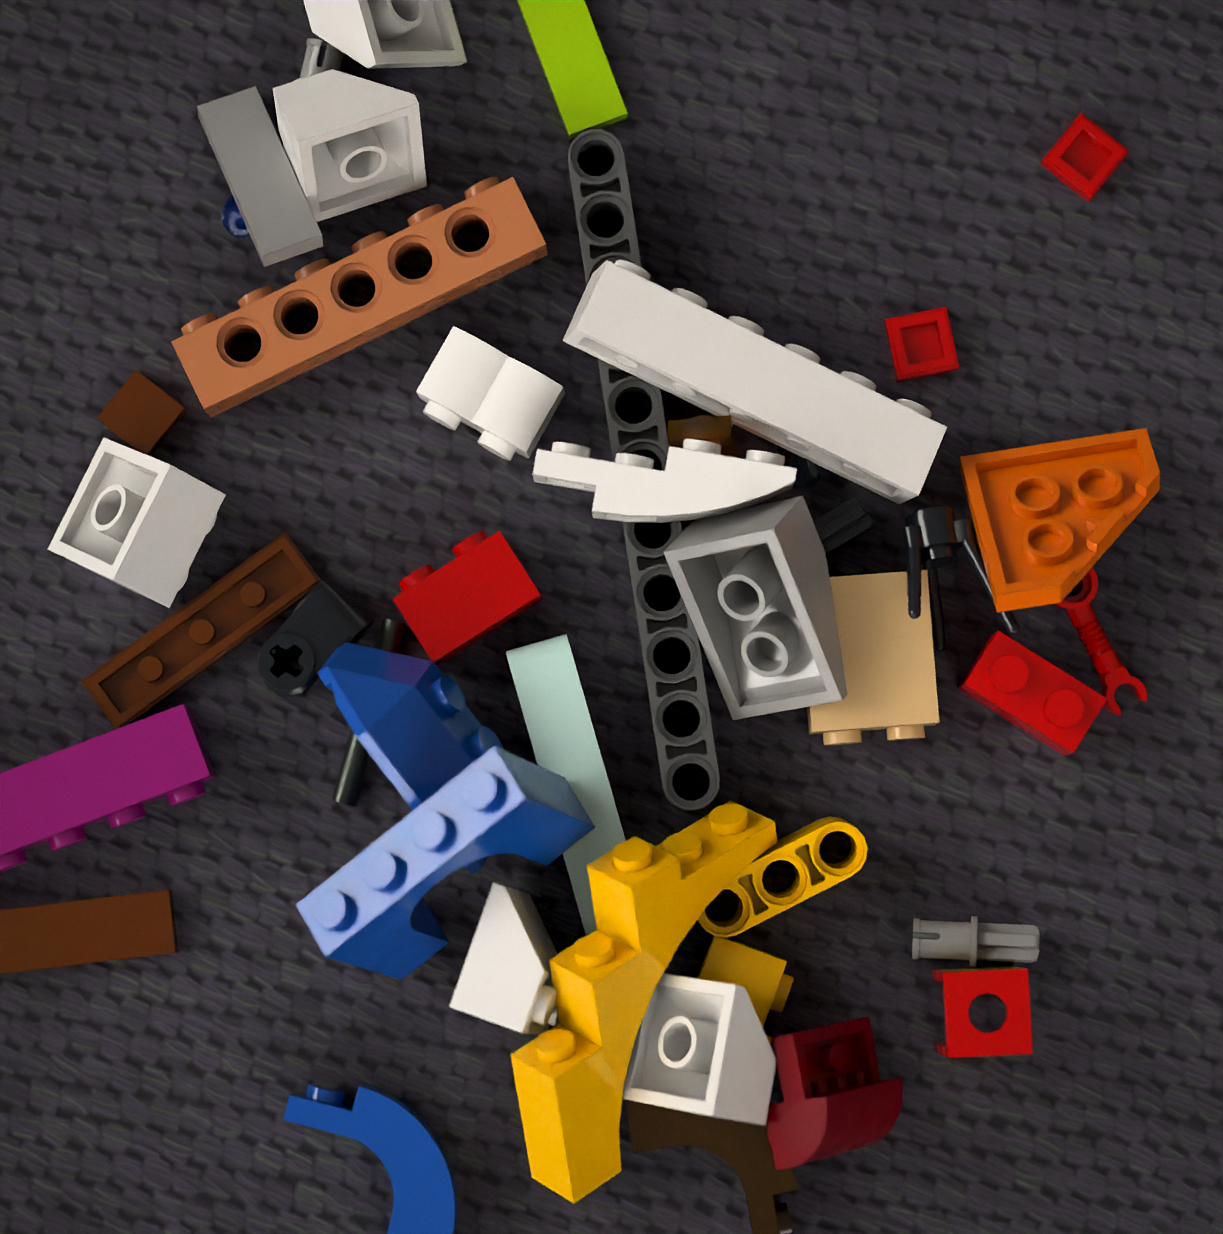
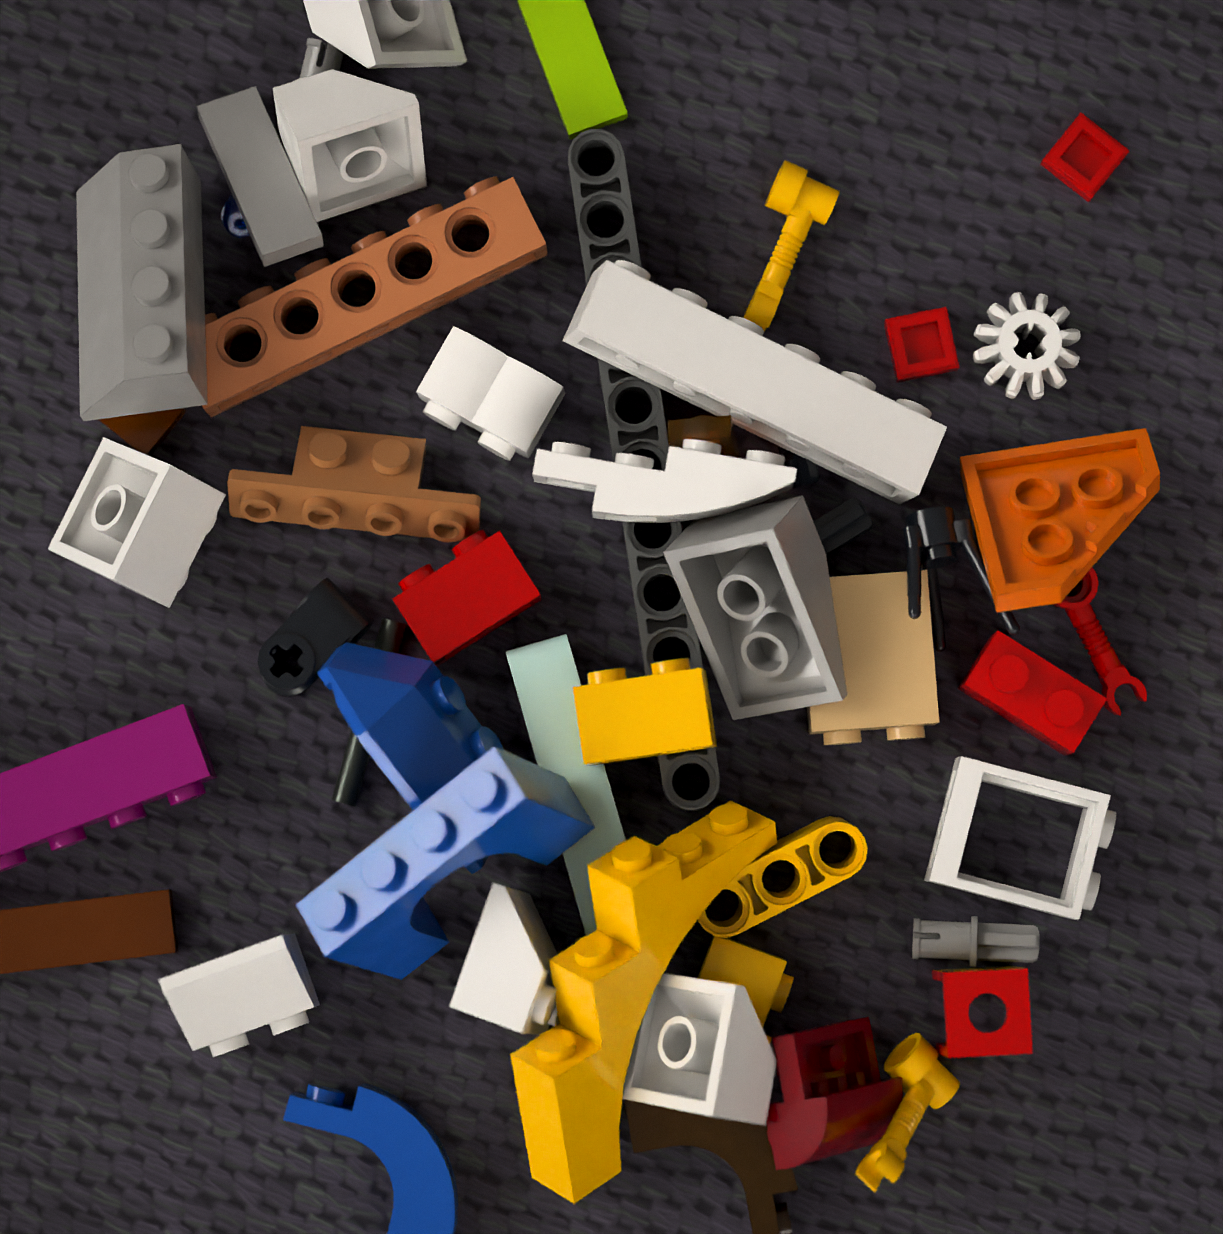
(141, 286): none -> light grey slope
(202, 632): reddish brown tile -> none
(241, 993): none -> white slope
(355, 485): none -> medium nougat bracket
(644, 714): none -> yellow brick
(802, 202): none -> yellow brick
(924, 1084): none -> yellow brick
(1004, 339): none -> white gear
(1093, 831): none -> white window

